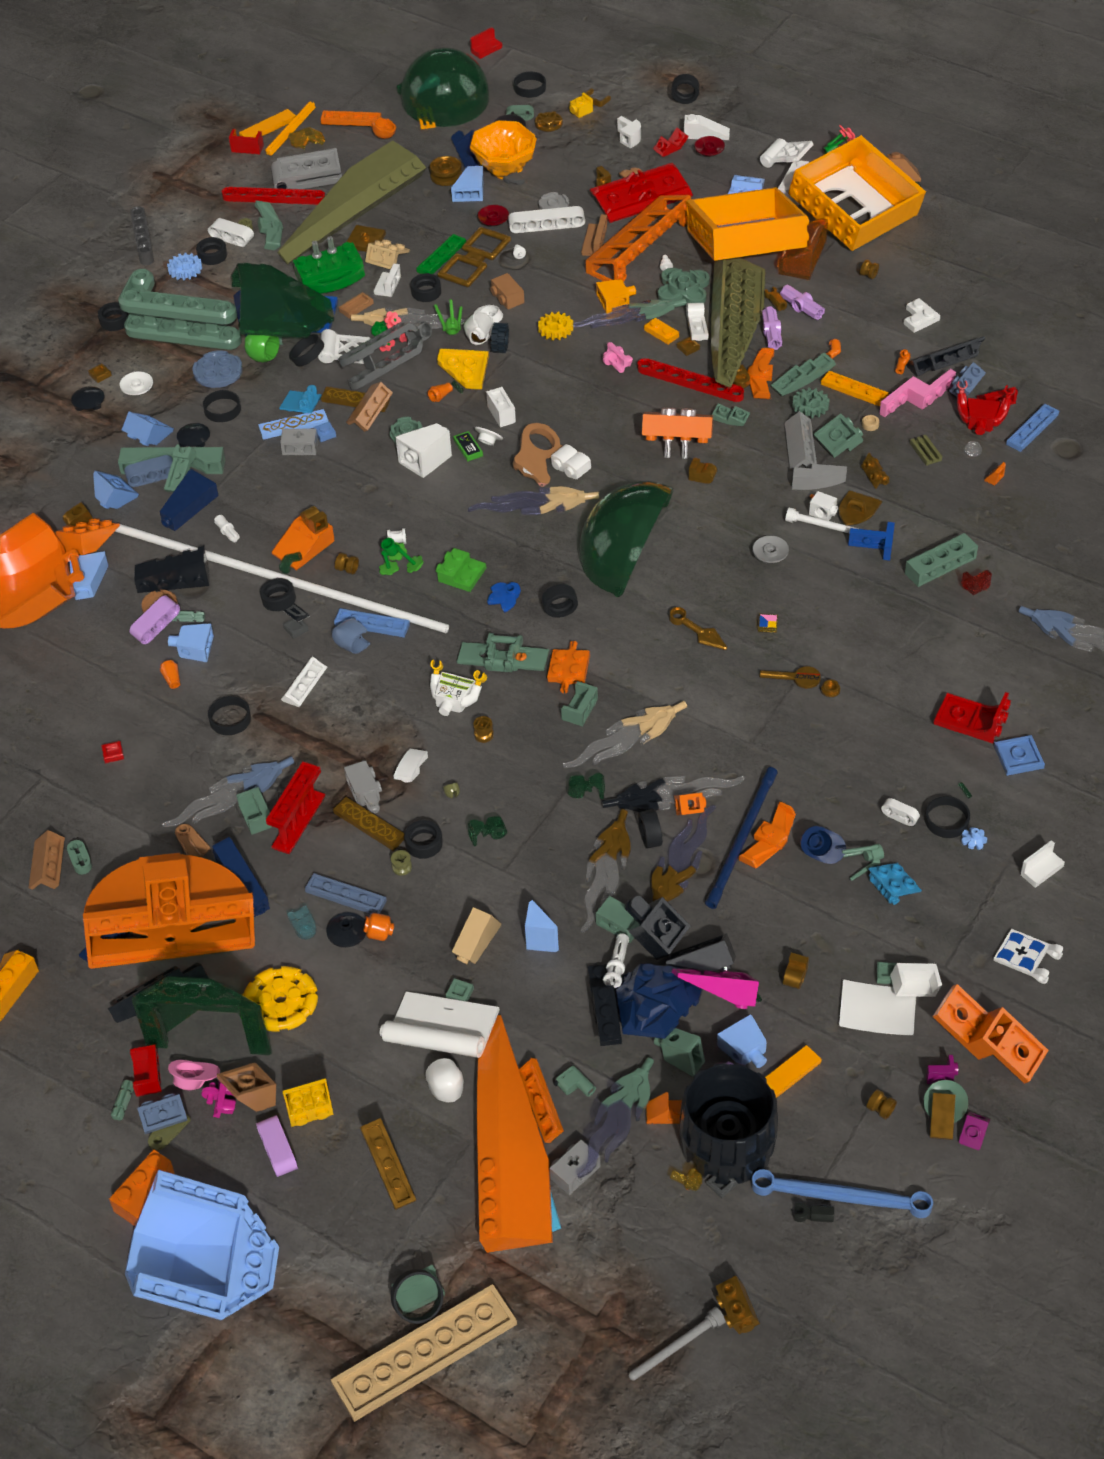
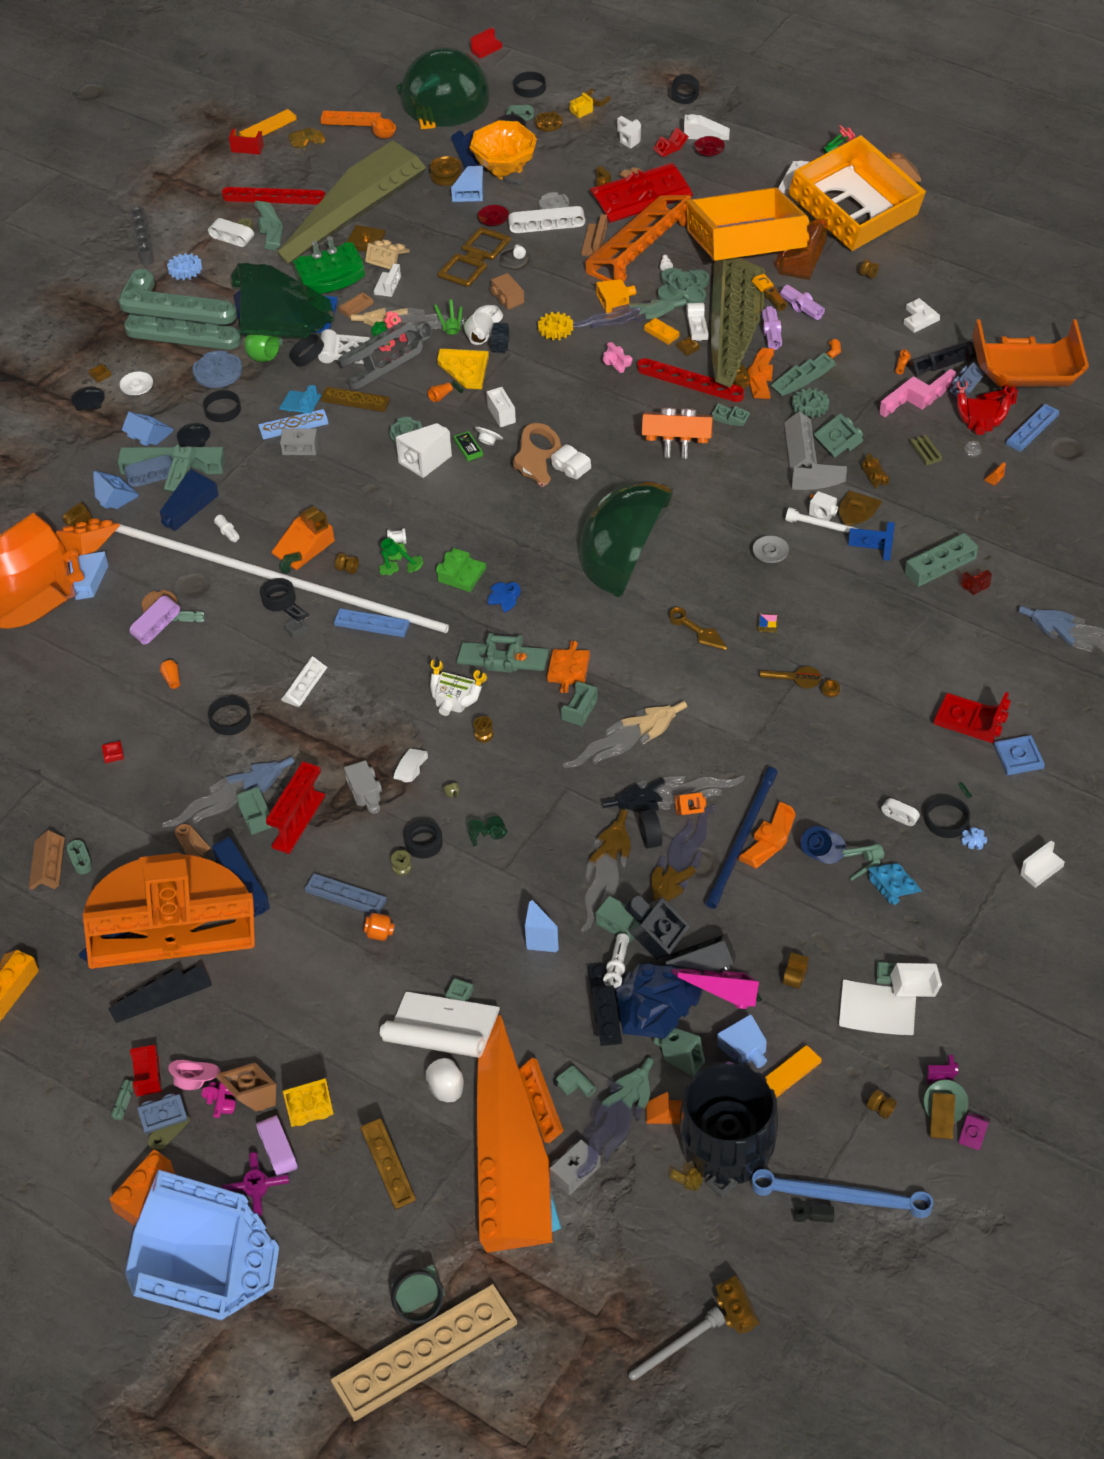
(112, 324): black tyre -> none
(173, 573): black wedge -> none
(177, 998): clear green windscreen -> none
(193, 641): light blue torso -> none
(215, 257): black tyre -> none
(261, 1183): none -> magenta bar
(285, 988): yellow plate -> none
(290, 128): light orange axle -> none
(305, 927): clear light blue plate -> none
(307, 170): light grey hinge -> none
(325, 431): medium blue plate -> none
(349, 637): sand blue piece -> none
(349, 935): black dish -> none
(369, 823): pearl gold tile -> none
(370, 406): medium nougat panel -> none
(426, 280): black tyre -> none
(441, 255): green tile -> none
(475, 936): tan slope -> none
(538, 503): piece -> none
(562, 609): black tyre -> none
(578, 785): clear green leg -> none
(702, 472): pearl gold leg -> none
(745, 184): light blue slope -> none
(762, 282): none -> light orange tile
(784, 152): white piece -> none
(854, 388): light orange tile -> none
(870, 422): tan tile -> none
(990, 1033): orange bracket -> none
(1026, 953): white flag -> none
(1031, 364): none -> orange windscreen

